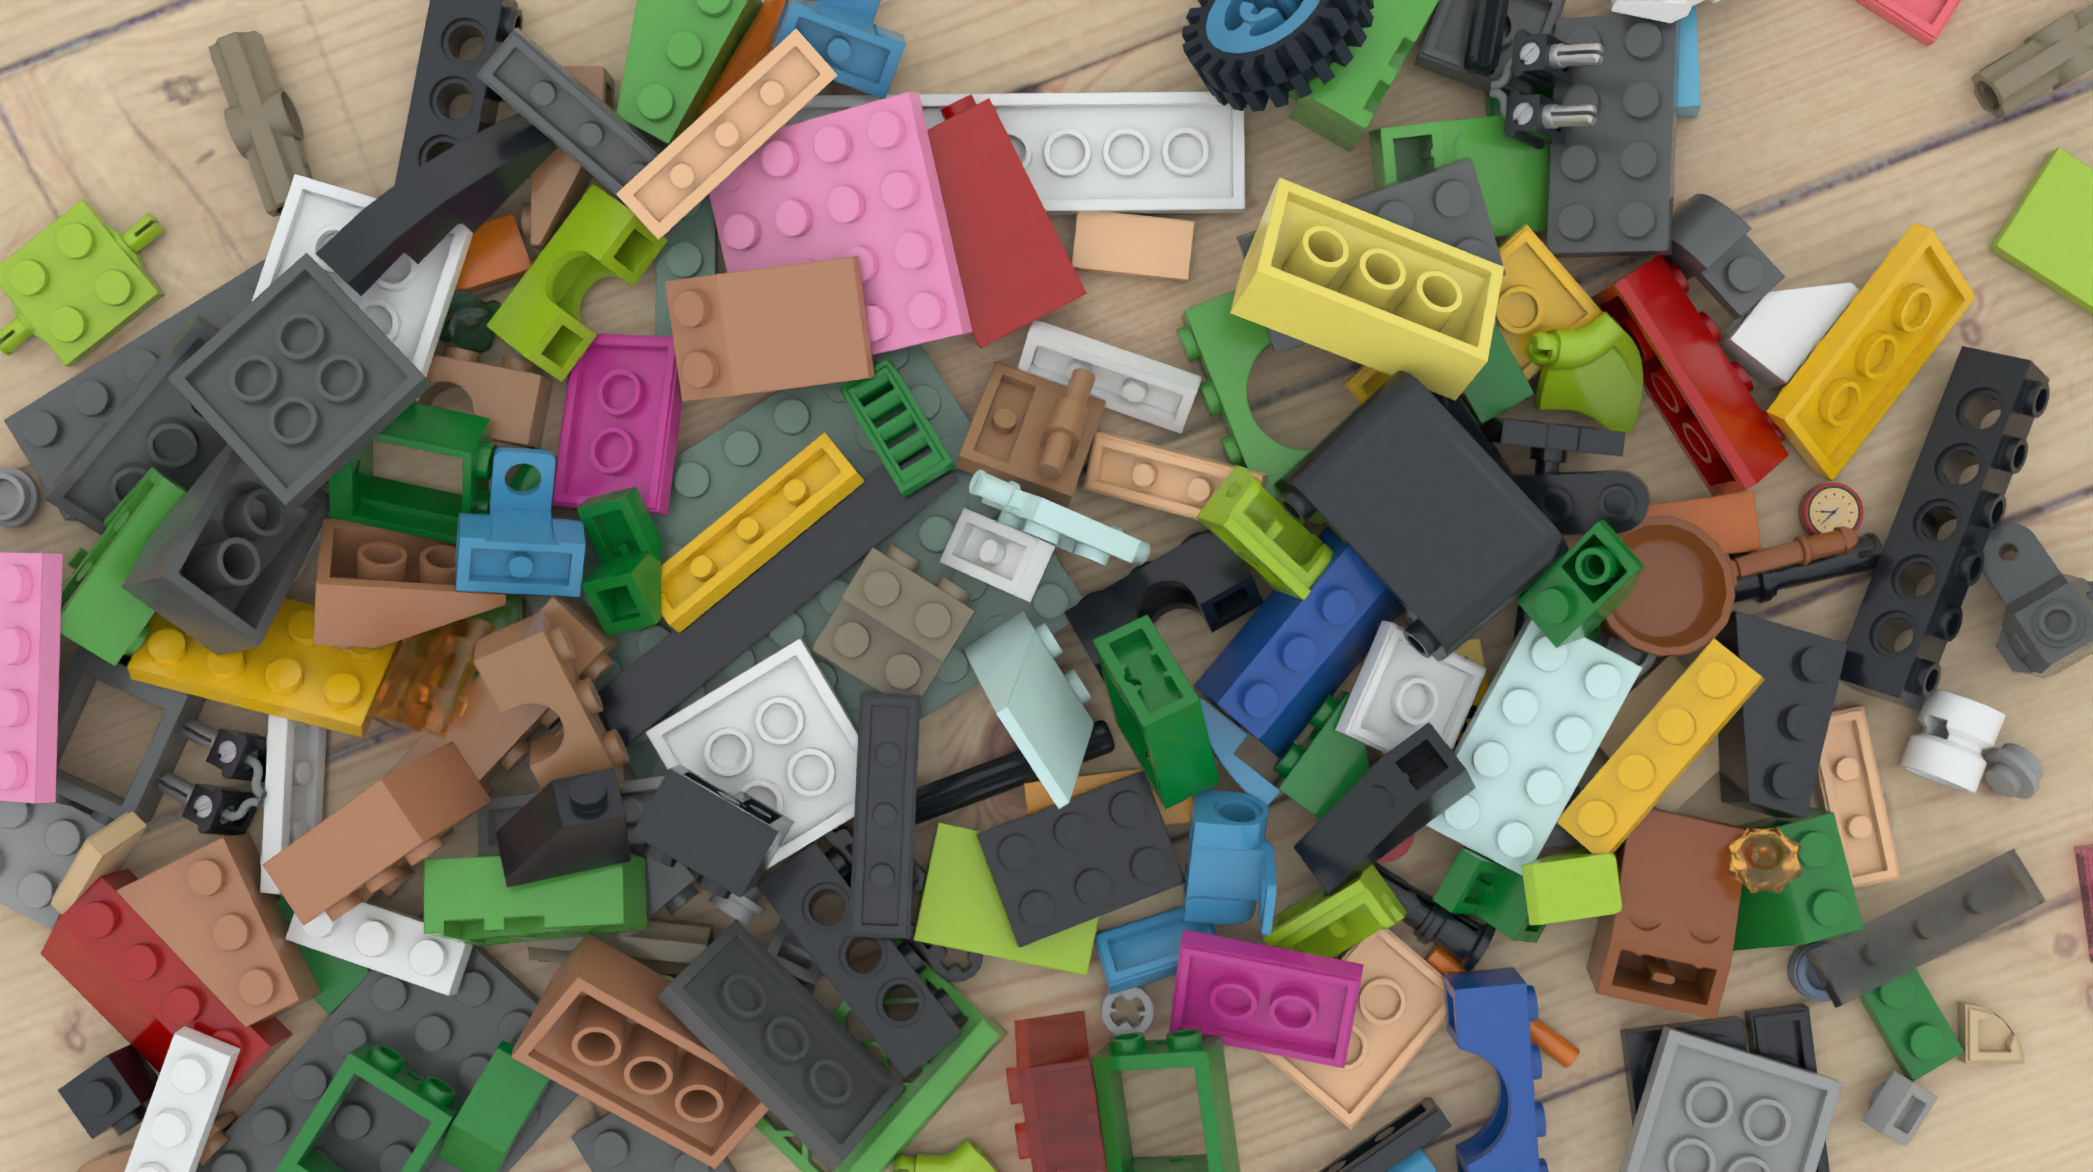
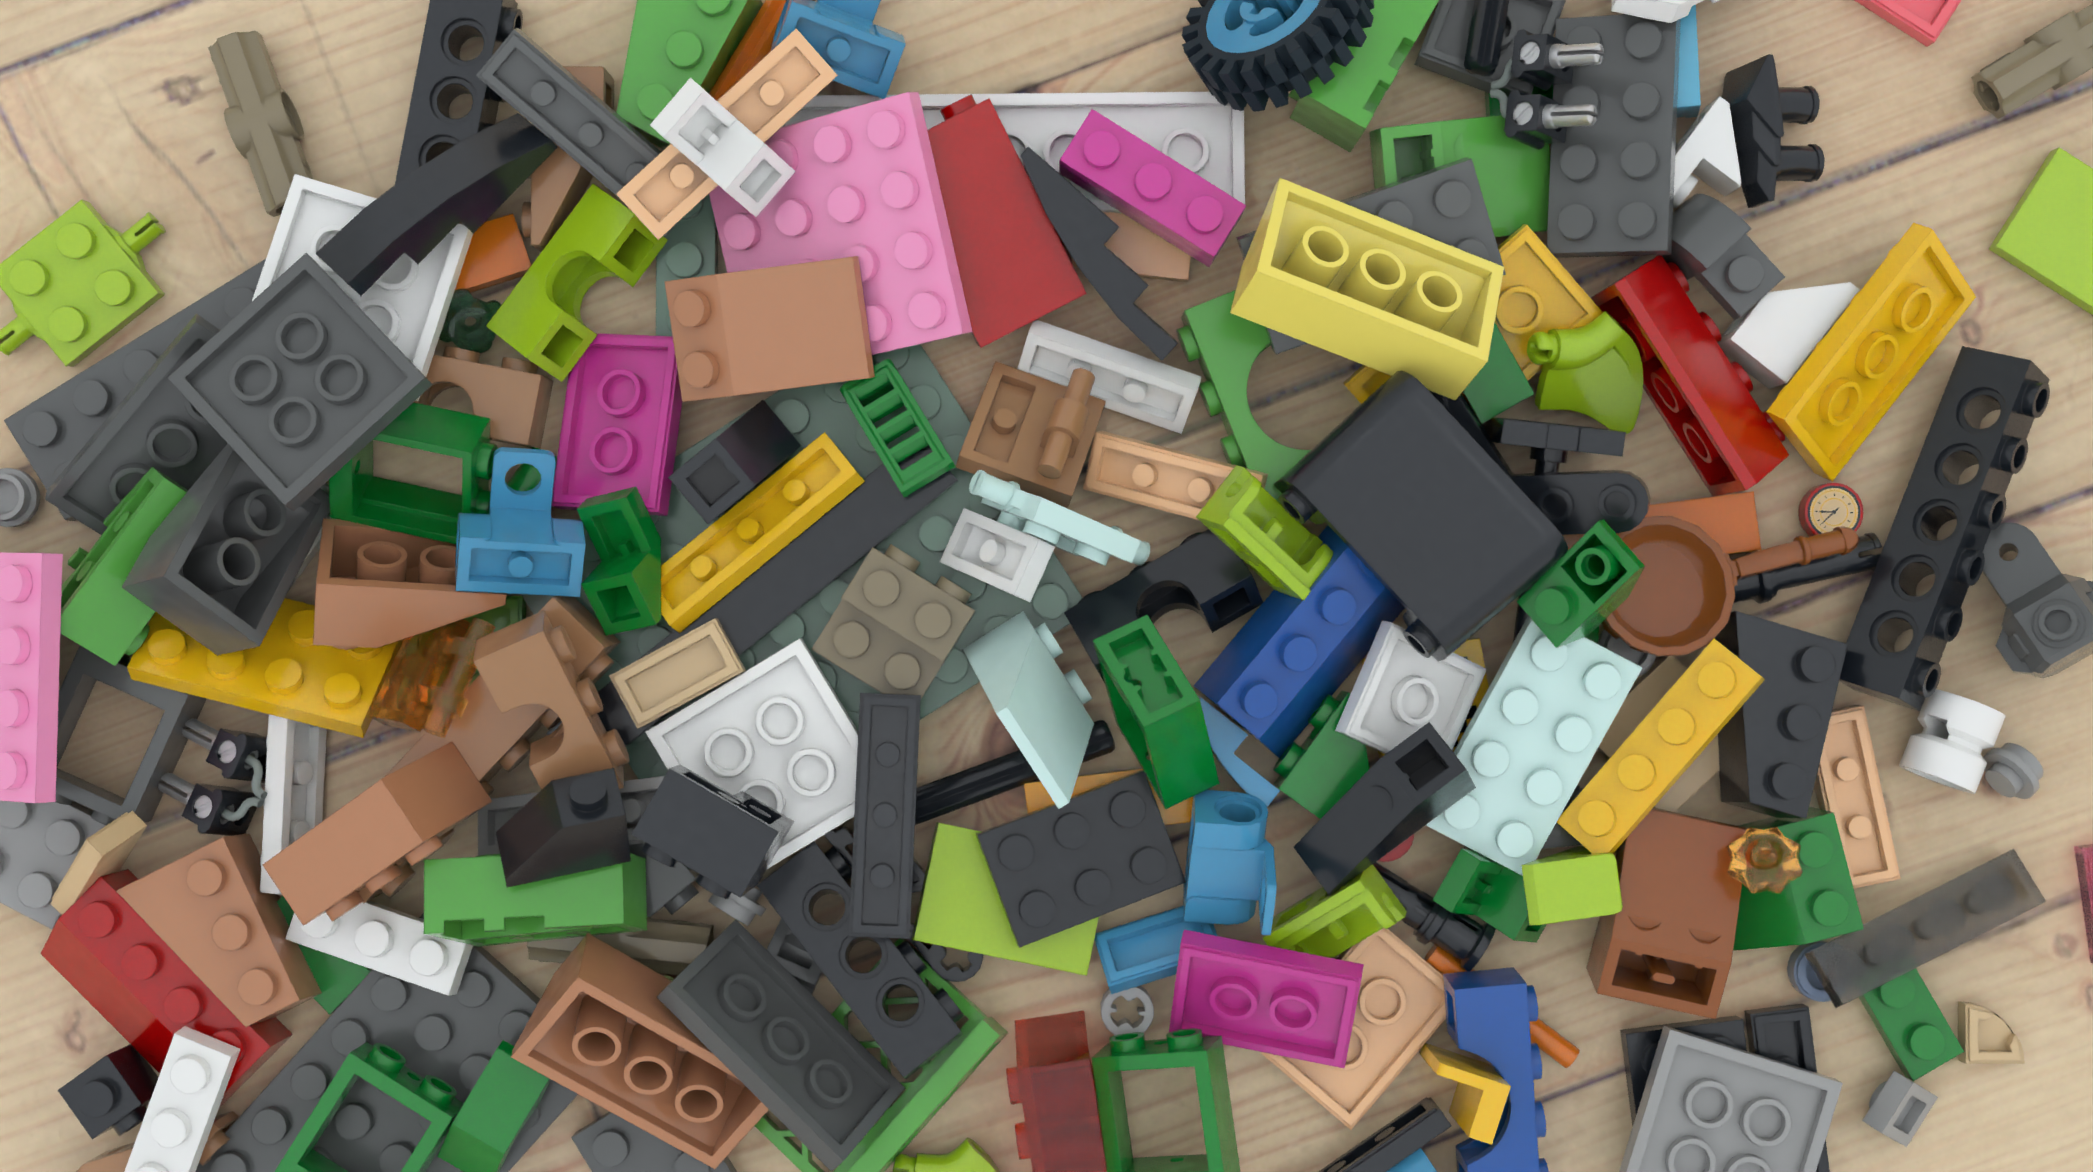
(677, 673): none -> tan tile
(722, 147): none -> white slope
(734, 461): none -> black slope
(1084, 233): none -> black slope
(1150, 188): none -> dark pink brick
(1479, 1091): none -> yellow panel
(1708, 152): none -> white slope
(1758, 118): none -> black connector

